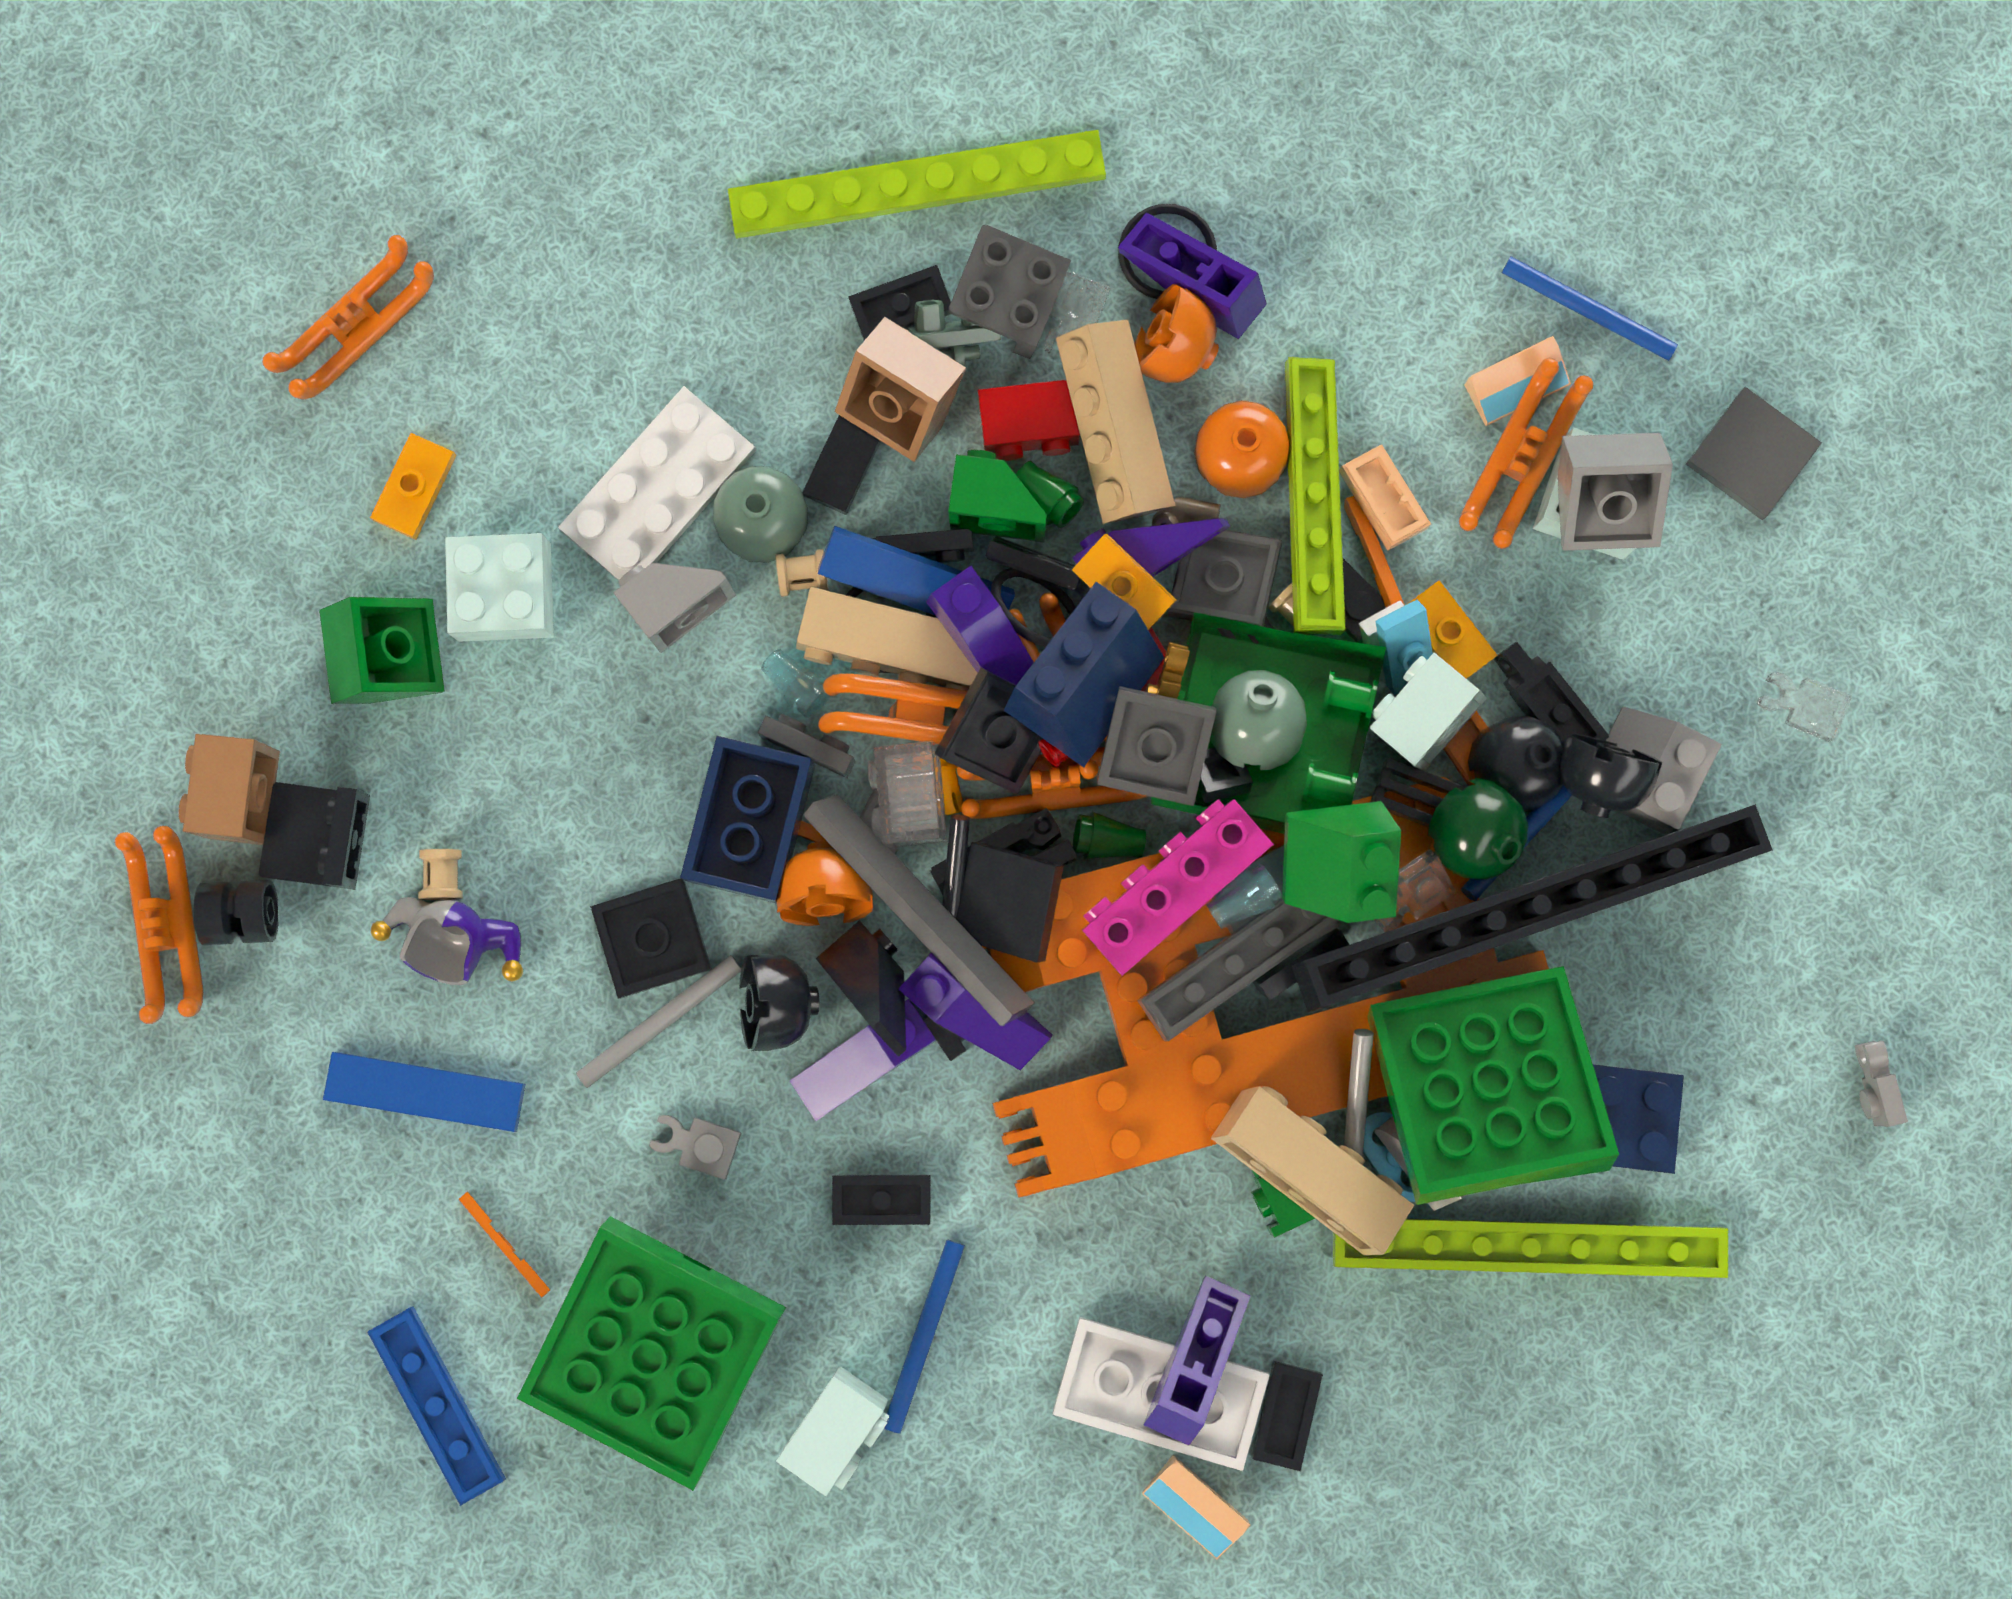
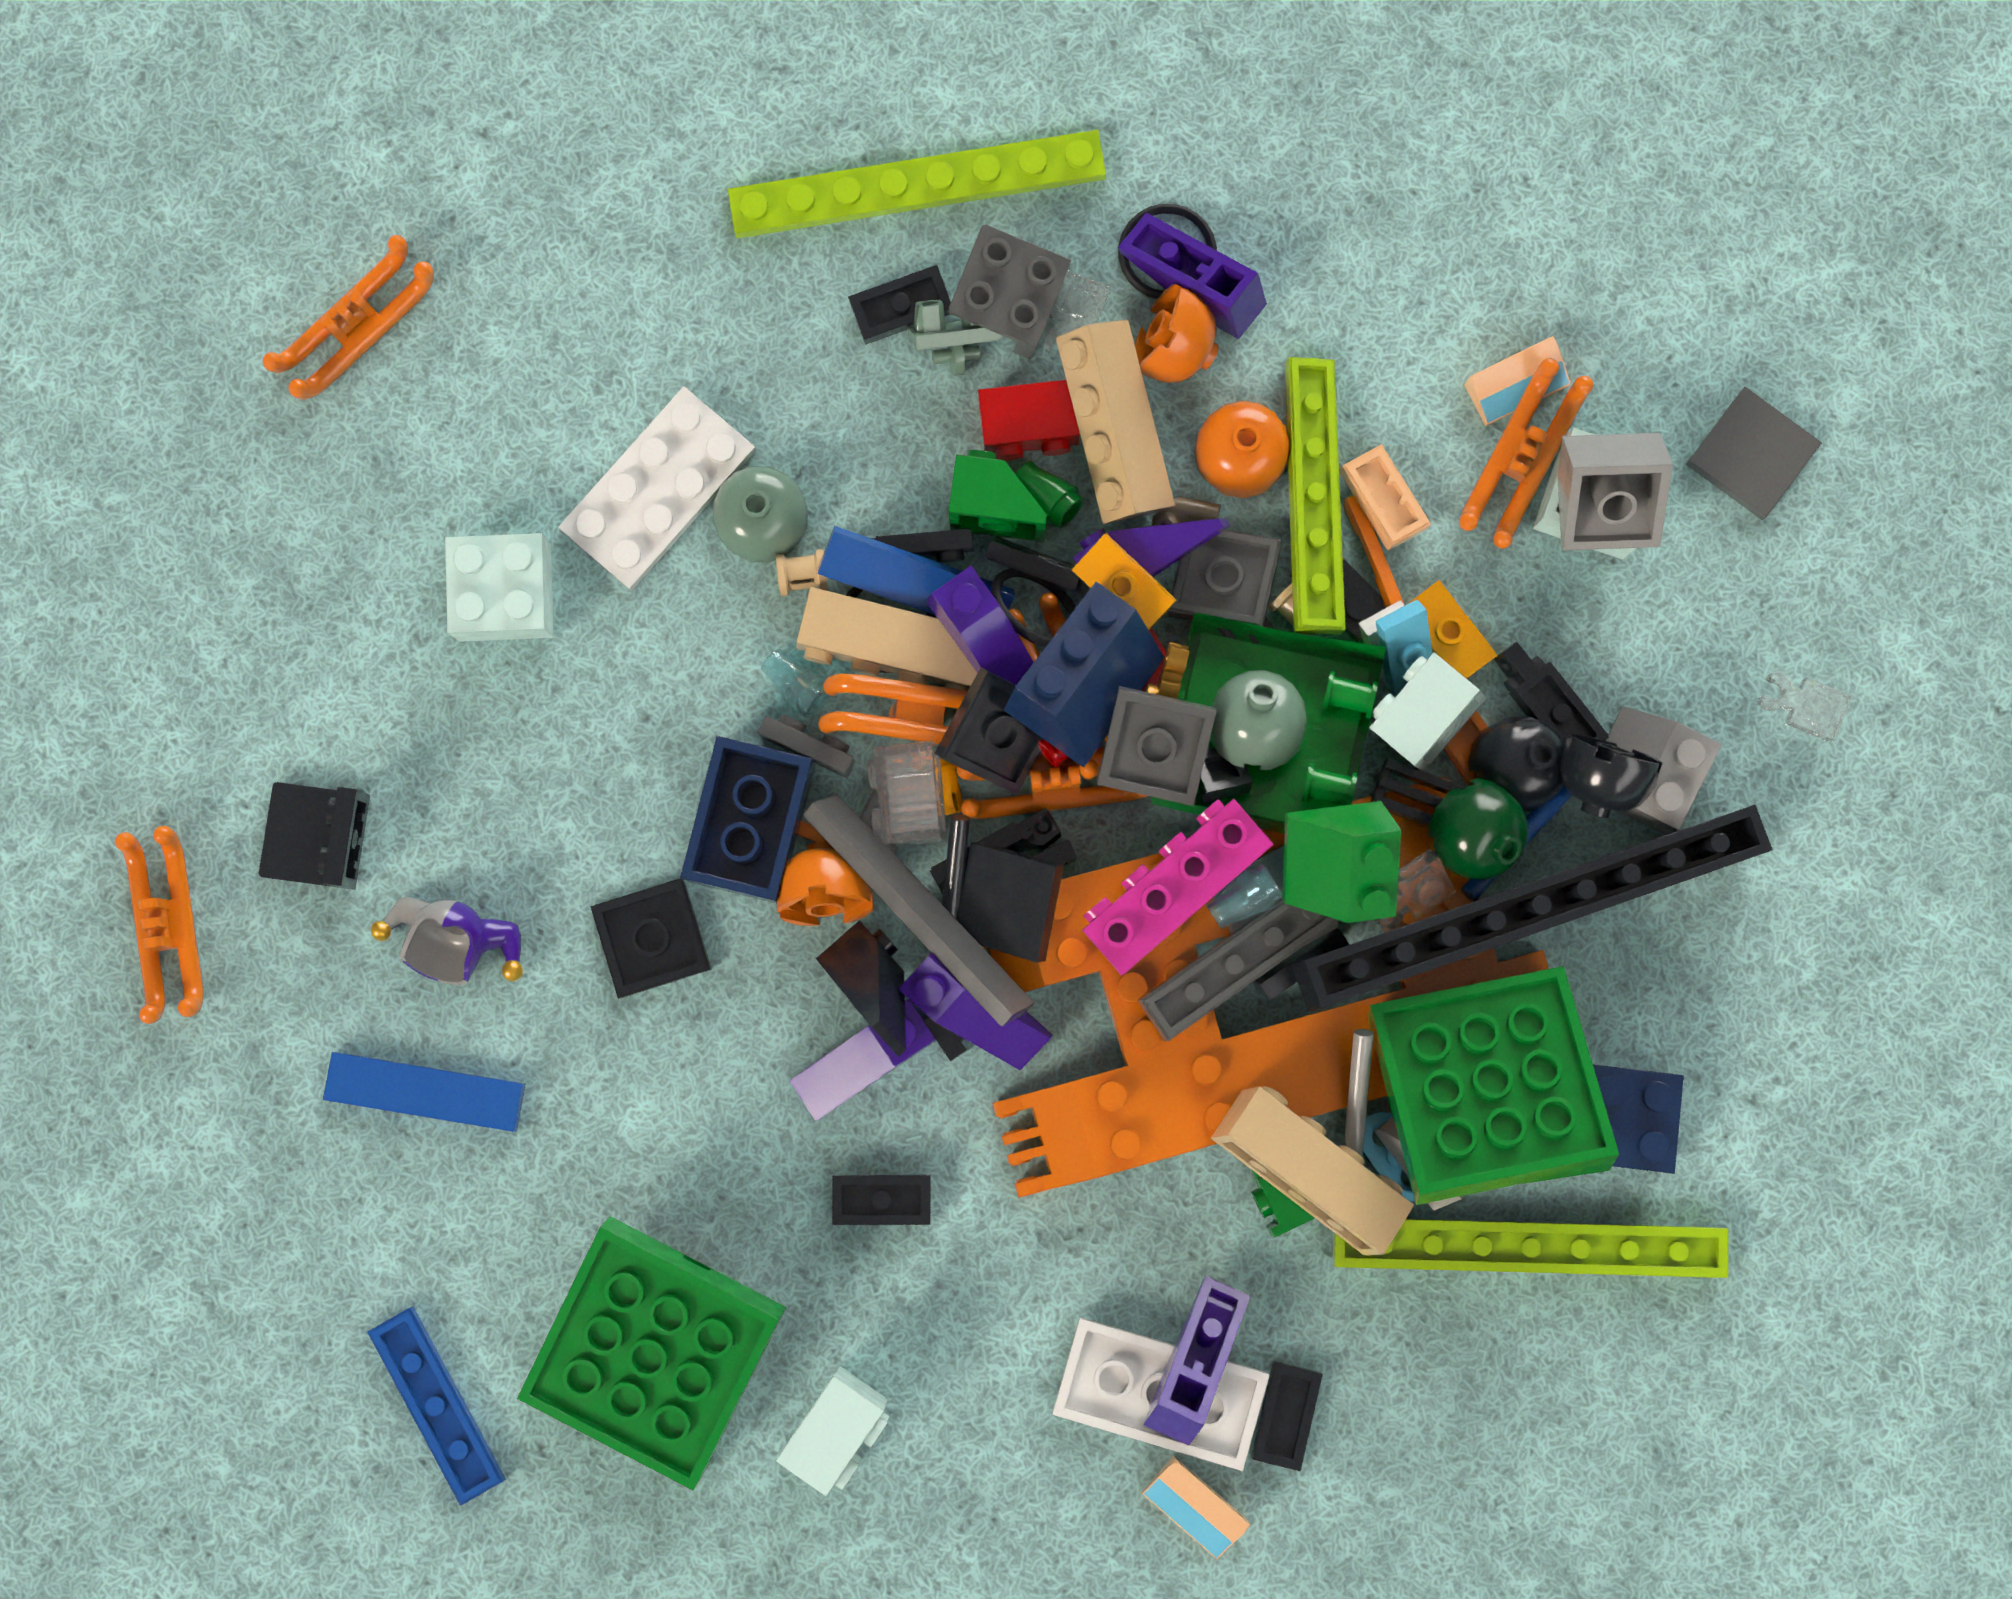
(228, 788): medium nougat brick -> none
(231, 913): black wheel -> none
(381, 649): green slope -> none
(413, 486): light orange plate -> none
(440, 874): tan bush -> none
(522, 1266): orange piece -> none
(658, 1021): light grey bar -> none
(672, 599): light grey slope -> none
(704, 1147): light grey plate -> none
(775, 1002): black cylinder -> none
(841, 466): black tile -> none
(899, 389): medium nougat brick -> none
(923, 1335): blue bar -> none
(1106, 838): green cone -> none
(1589, 308): blue bar -> none
(1881, 1095): light grey plate -> none

